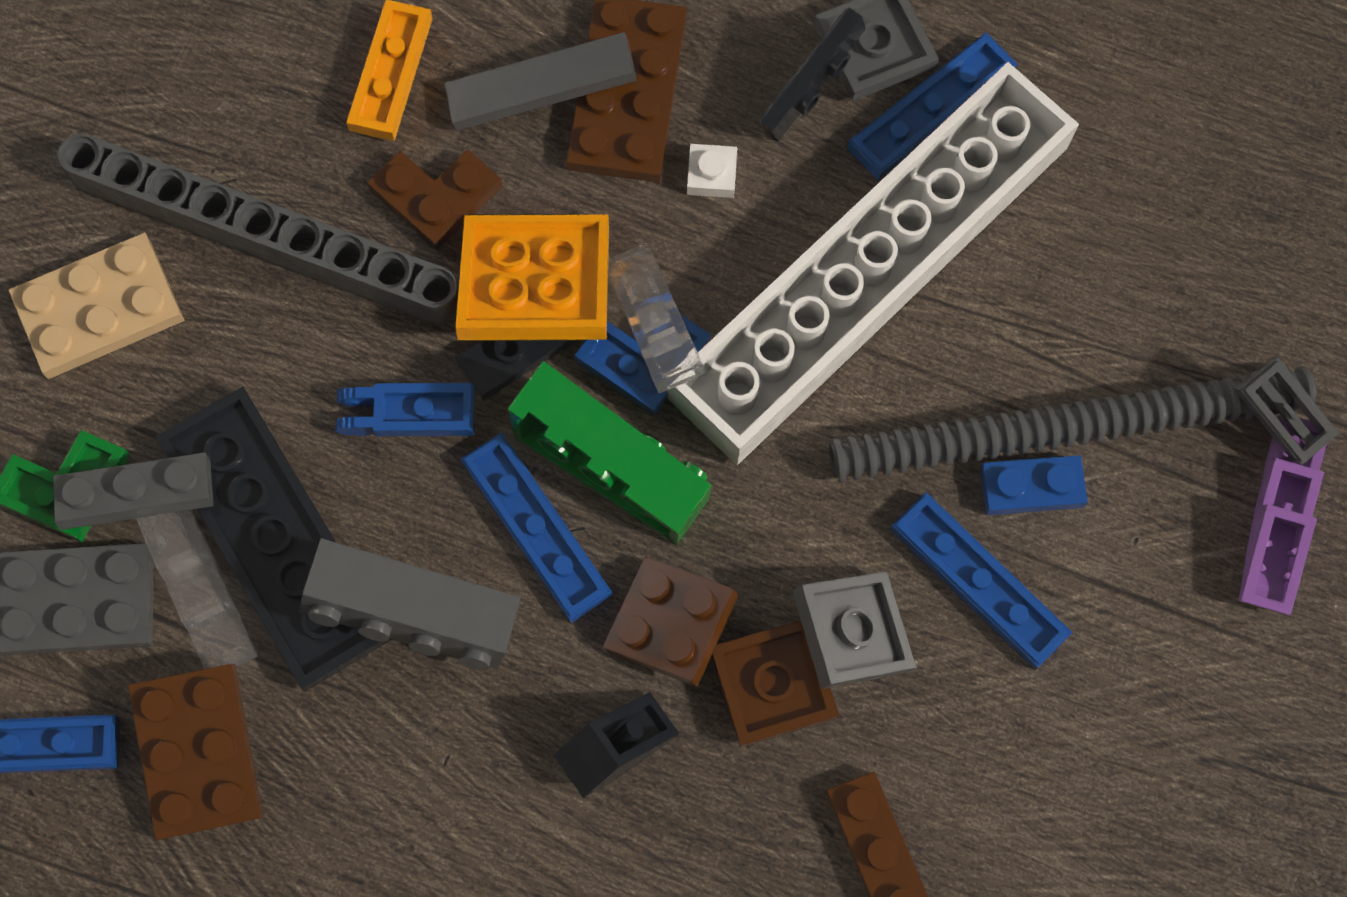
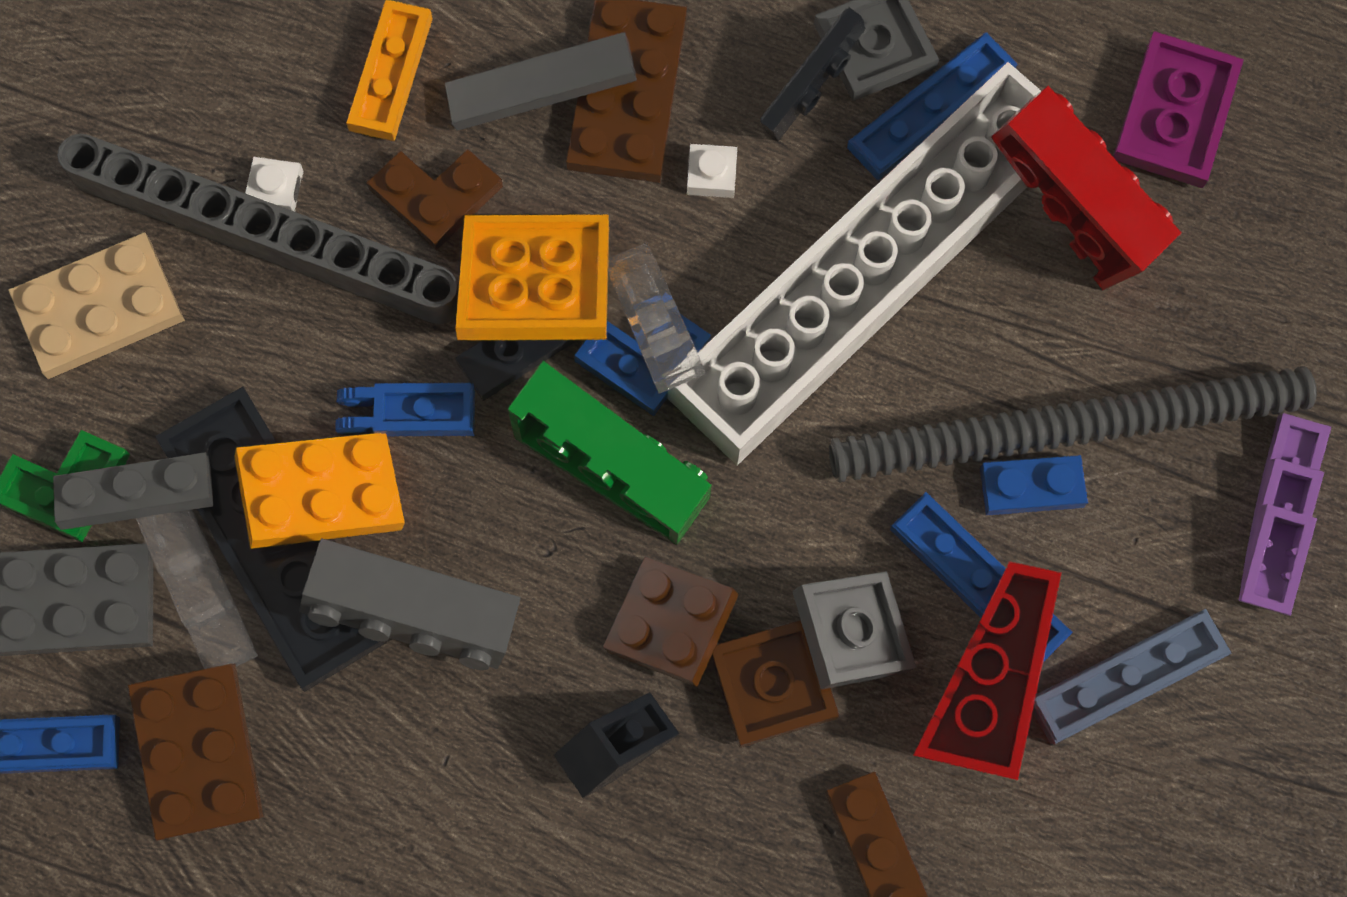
(275, 181): none -> white plate
(318, 489): none -> light orange plate
(536, 527): blue tile -> none
(994, 688): none -> red wedge
(1085, 188): none -> red wedge
(1129, 676): none -> sand blue tile
(1178, 109): none -> magenta plate
(1260, 380): dark grey tile -> none

